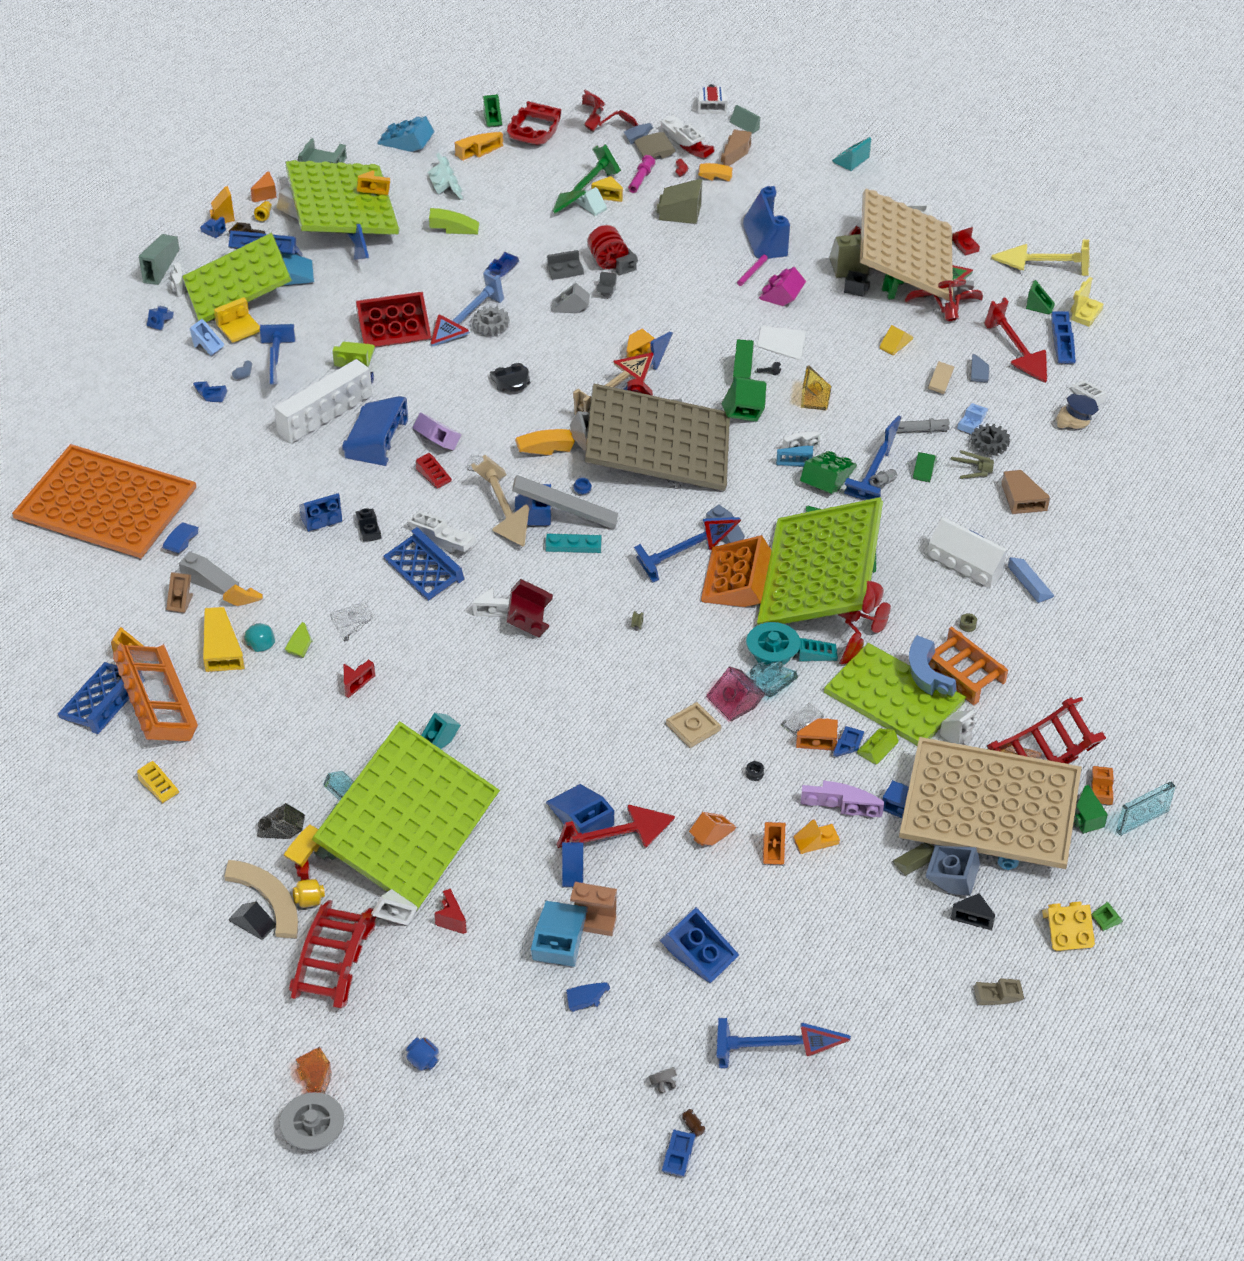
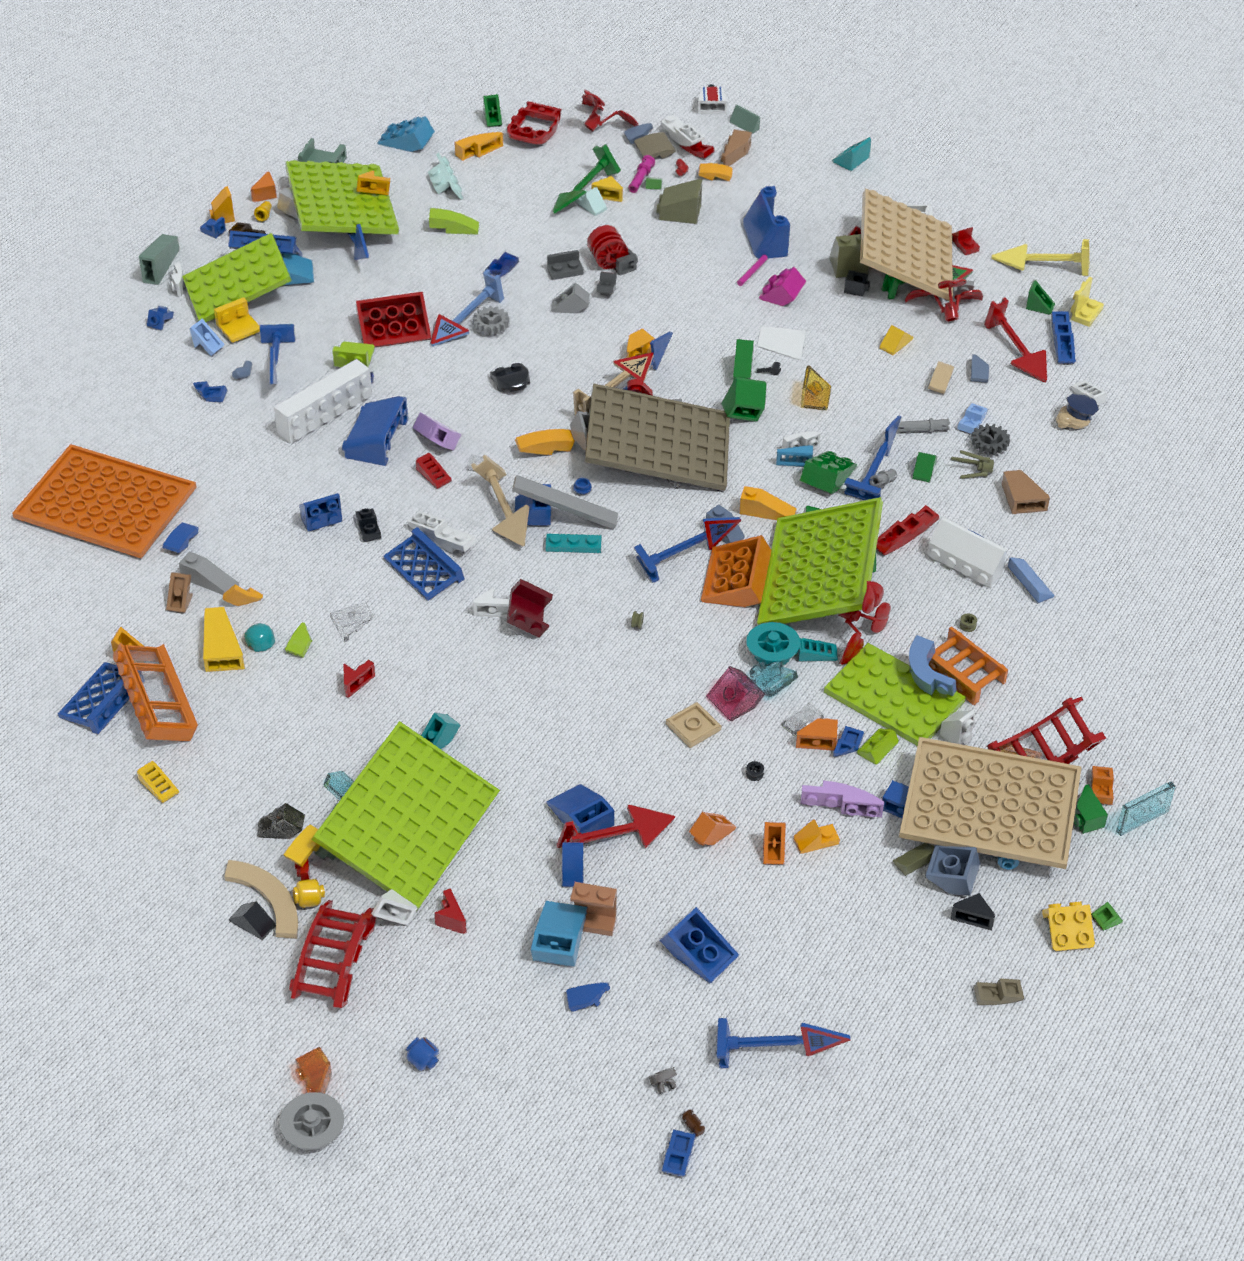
(654, 183): none -> bright green slope
(762, 504): none -> light orange slope
(907, 530): none -> red slope

